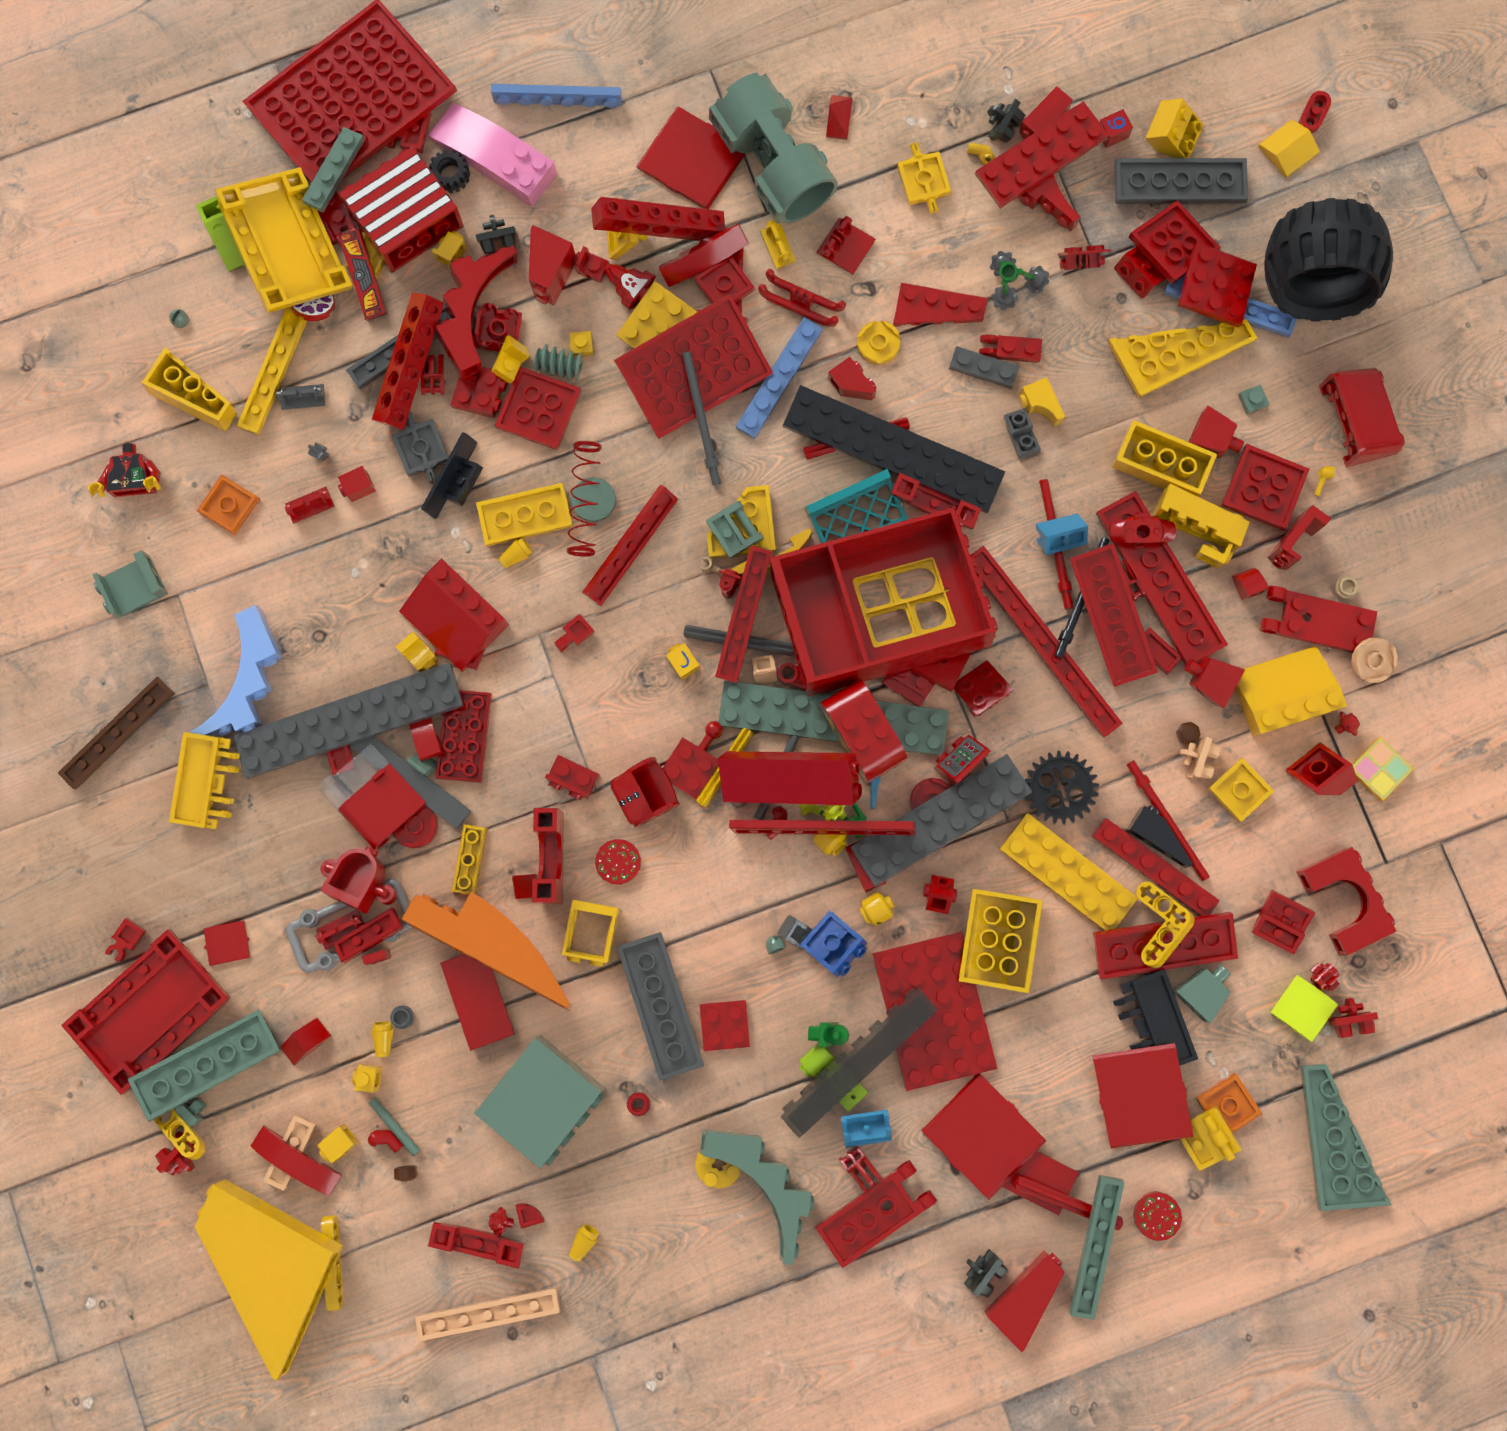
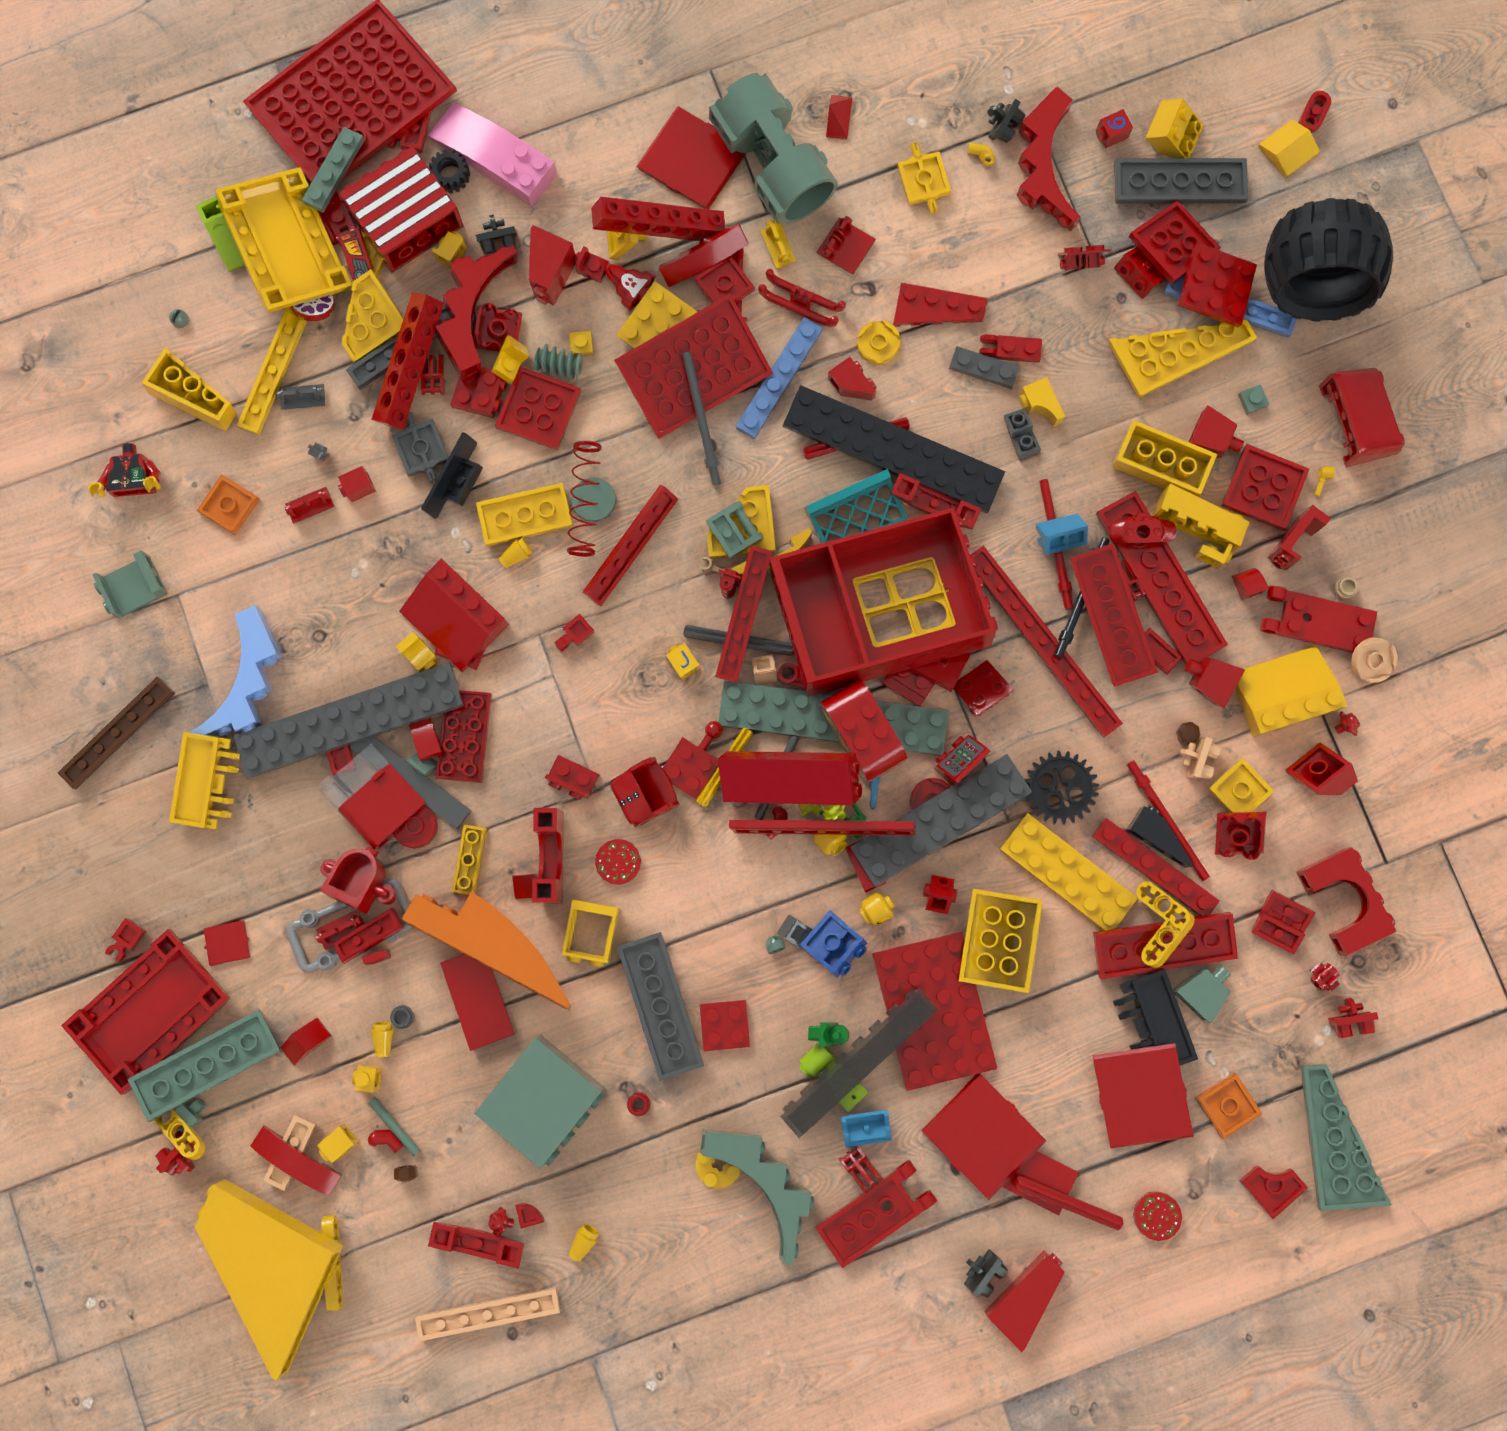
(370, 317): none -> yellow plate
(550, 94): medium blue plate -> none
(1005, 266): dark grey plant -> none
(1041, 154): red plate -> none
(1096, 1247): sand green plate -> none
(1211, 1139): yellow plate -> none
(1240, 834): none -> red slope
(1273, 1191): none -> red tile
(1304, 1008): neon yellow slope -> none
(1381, 769): tile -> none

